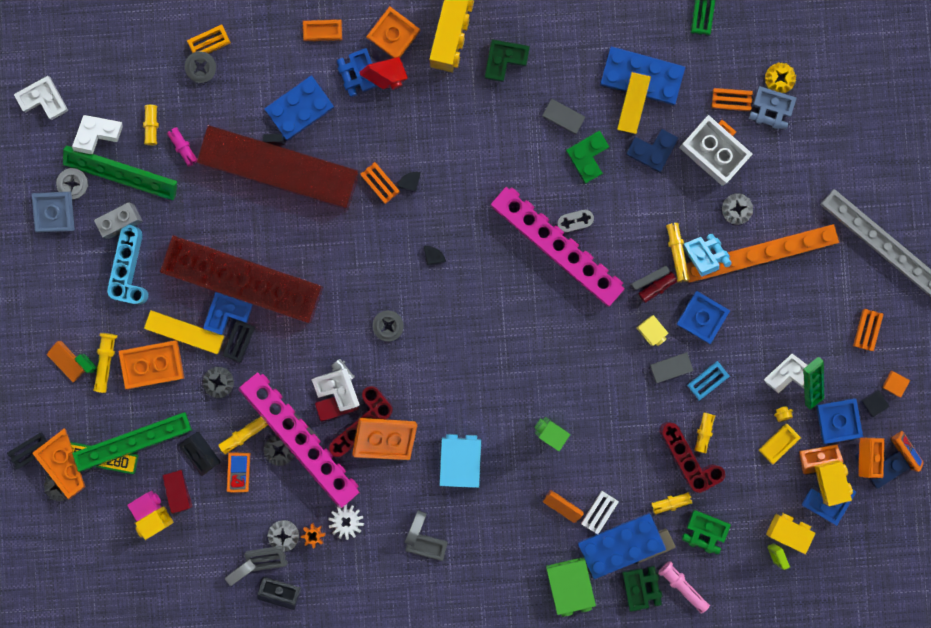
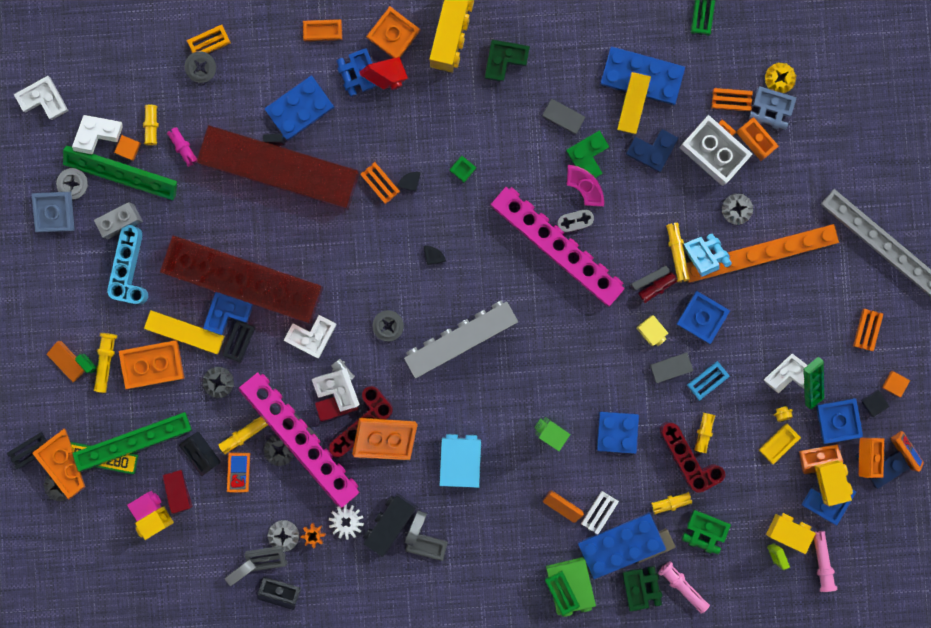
(127, 147): none -> orange tile
(313, 341): none -> white plate
(389, 524): none -> black brick
(458, 341): none -> light grey brick
(462, 169): none -> green tile
(569, 608): none -> green tile
(586, 184): none -> dark pink tile
(617, 432): none -> blue plate
(757, 139): none -> orange slope
(825, 571): none -> bright pink pin

